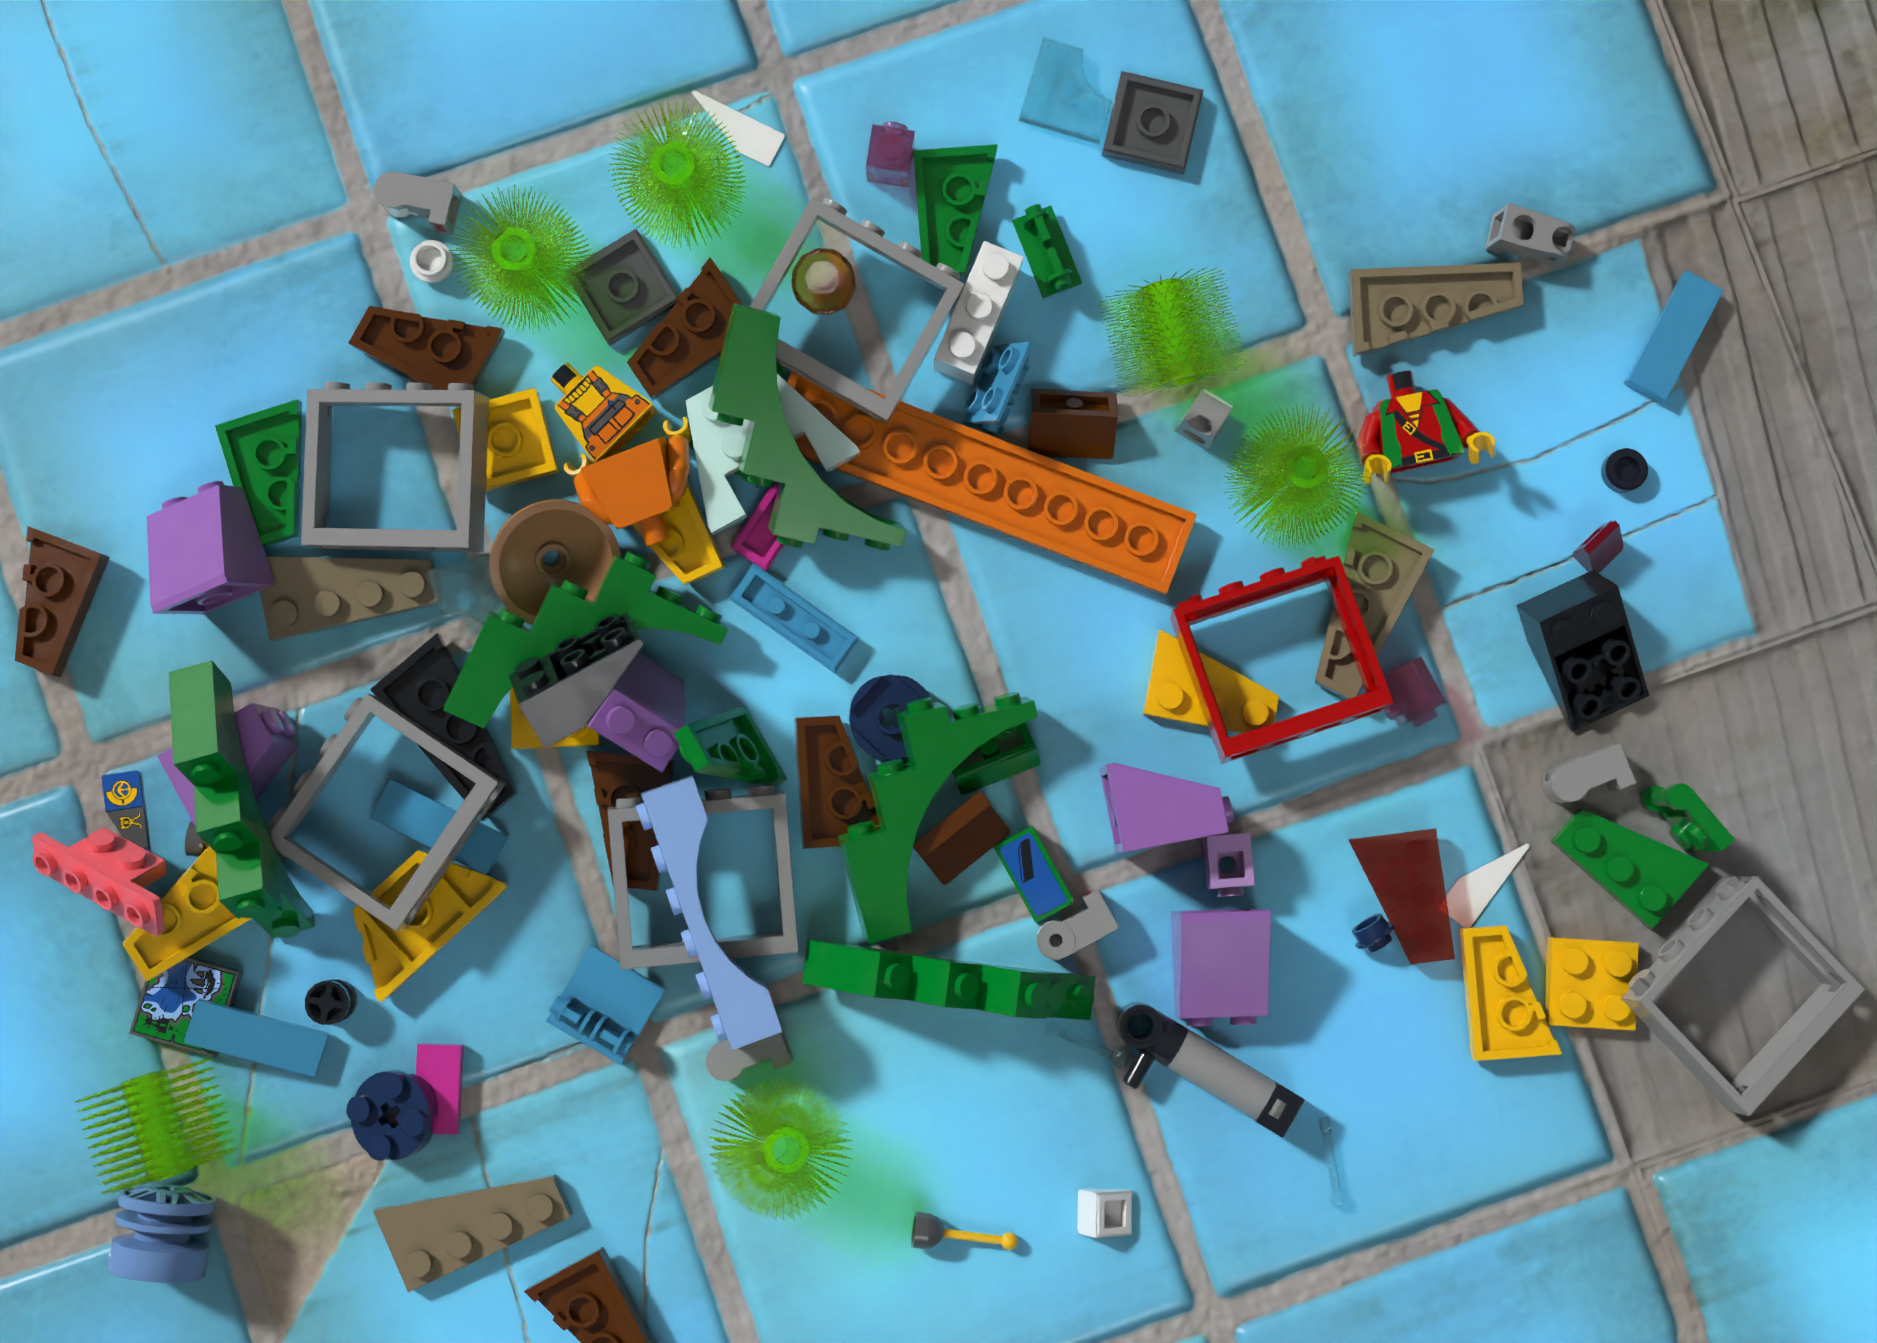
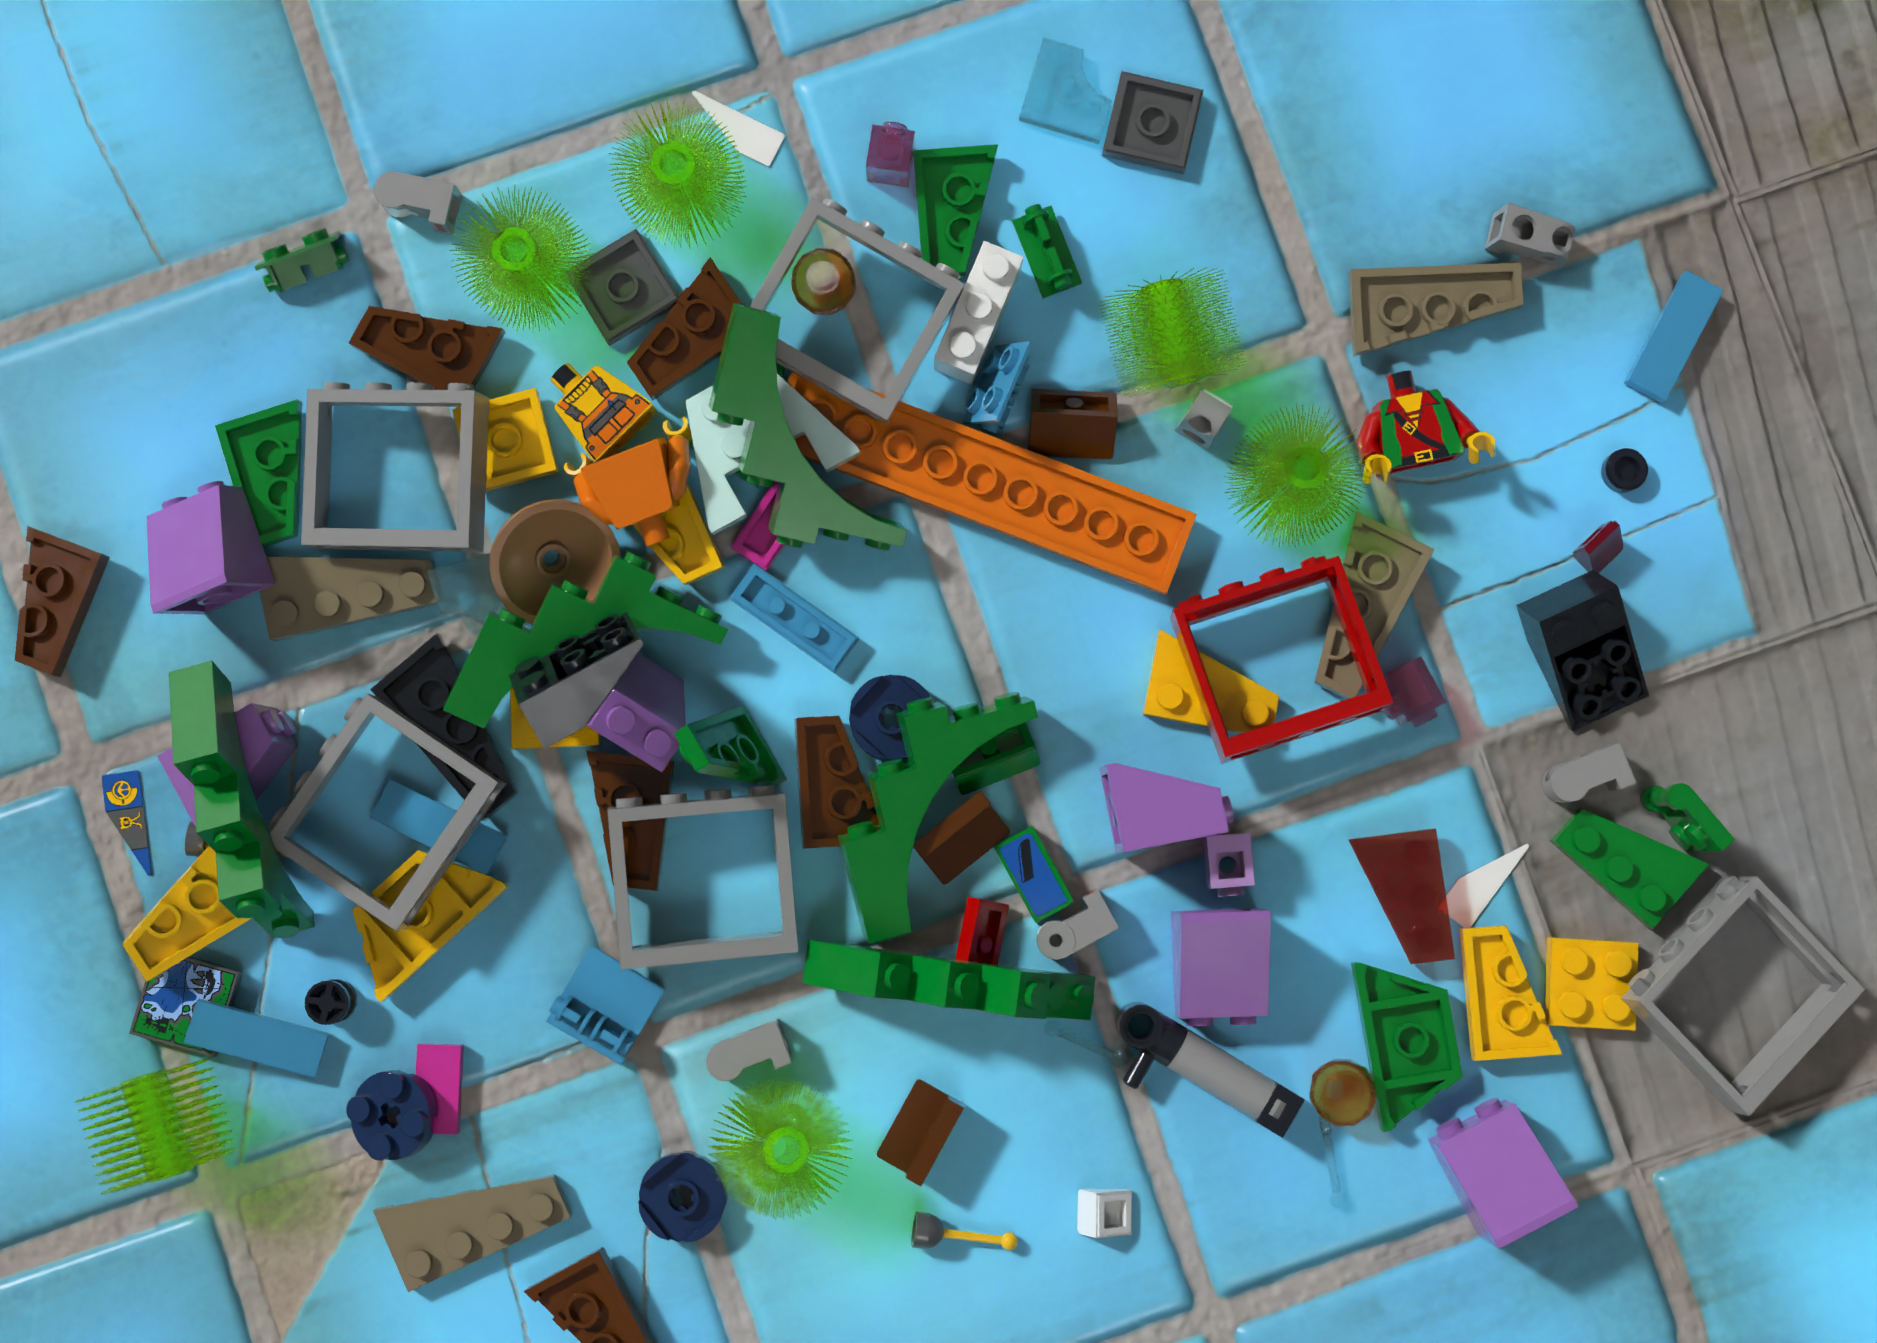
(108, 873): coral bracket -> none
(162, 1241): medium blue wheel -> none
(285, 265): none -> green hinge
(431, 261): white plate -> none
(680, 1222): none -> dark blue plate
(740, 998): light blue arch -> none
(920, 1130): none -> reddish brown panel
(982, 931): none -> red plate
(1343, 1092): none -> clear orange hair
(1373, 933): dark blue plate -> none
(1406, 1040): none -> green wing
(1501, 1173): none -> medium lavender slope

